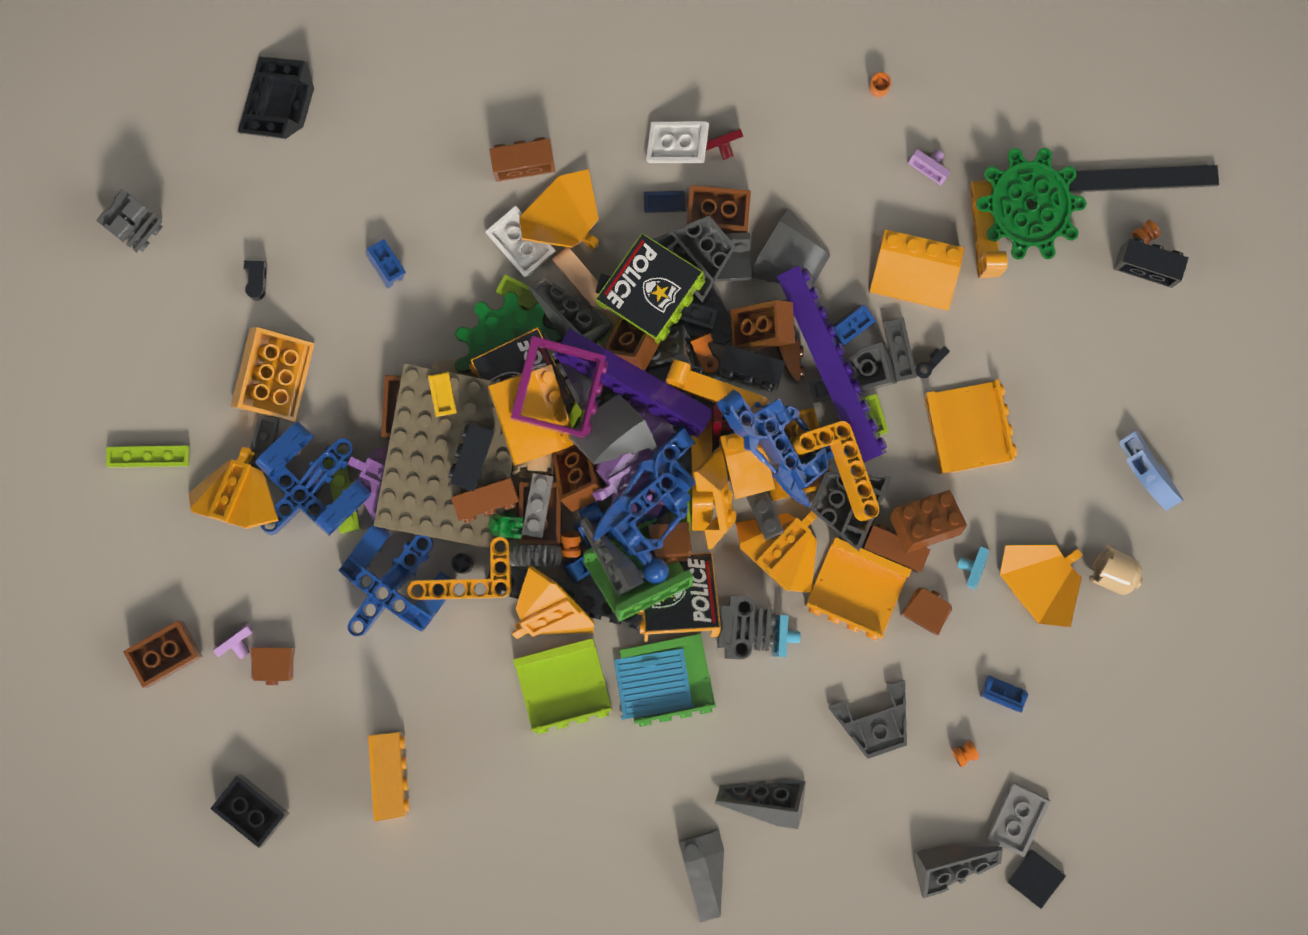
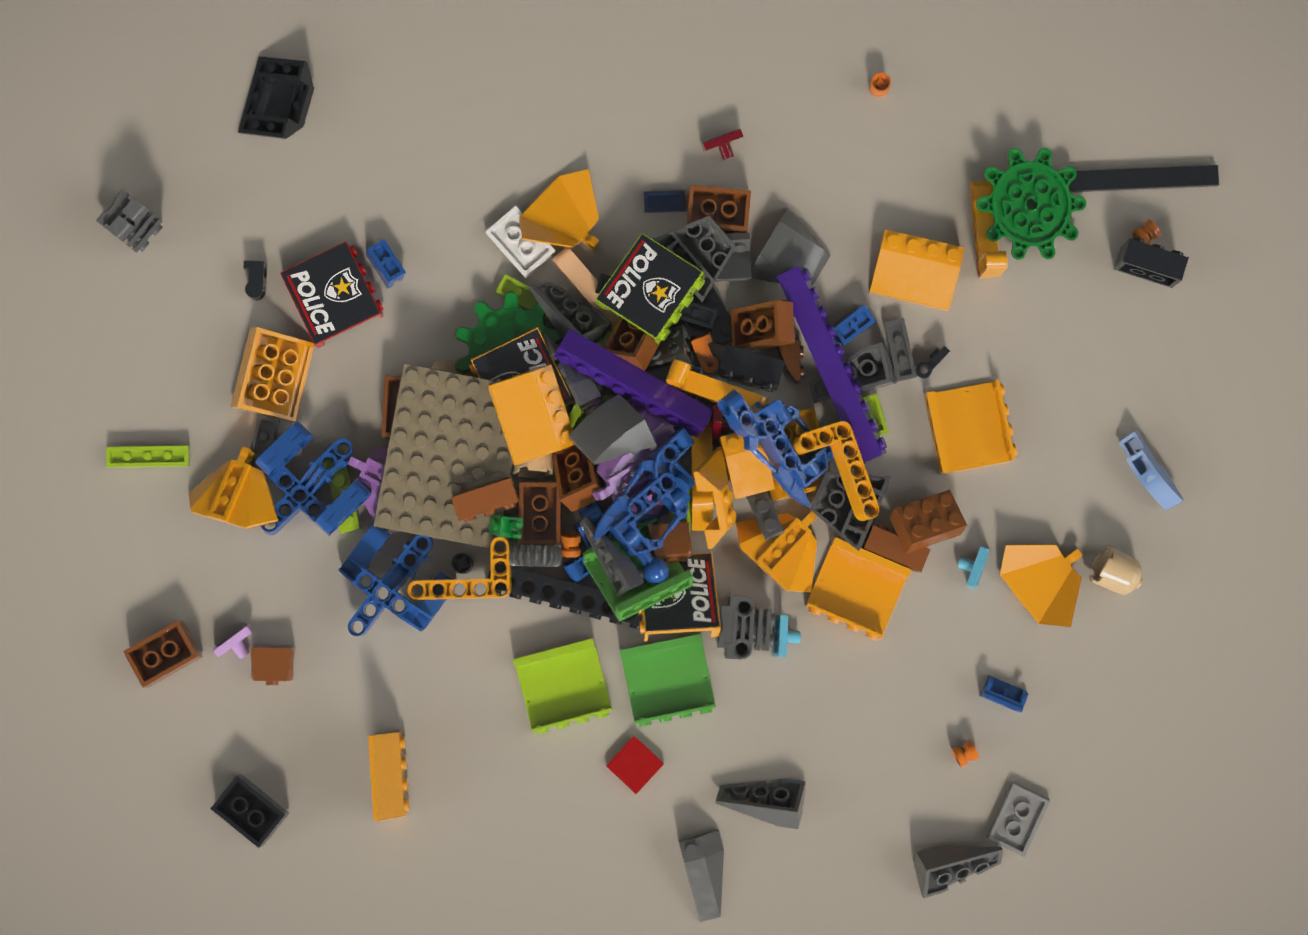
(332, 293): none -> black panel
(442, 394): yellow tile -> none
(471, 455): black brick -> none
(522, 159): dark orange brick -> none
(537, 505): light grey plate -> none
(548, 609): light orange panel -> none
(595, 387): magenta window -> none
(635, 764): none -> red tile
(653, 684): dark azure piece -> none
(677, 142): white plate -> none
(878, 731): dark grey wing -> none
(927, 610): dark orange torso -> none
(930, 165): lavender tile -> none
(1036, 879): black tile -> none

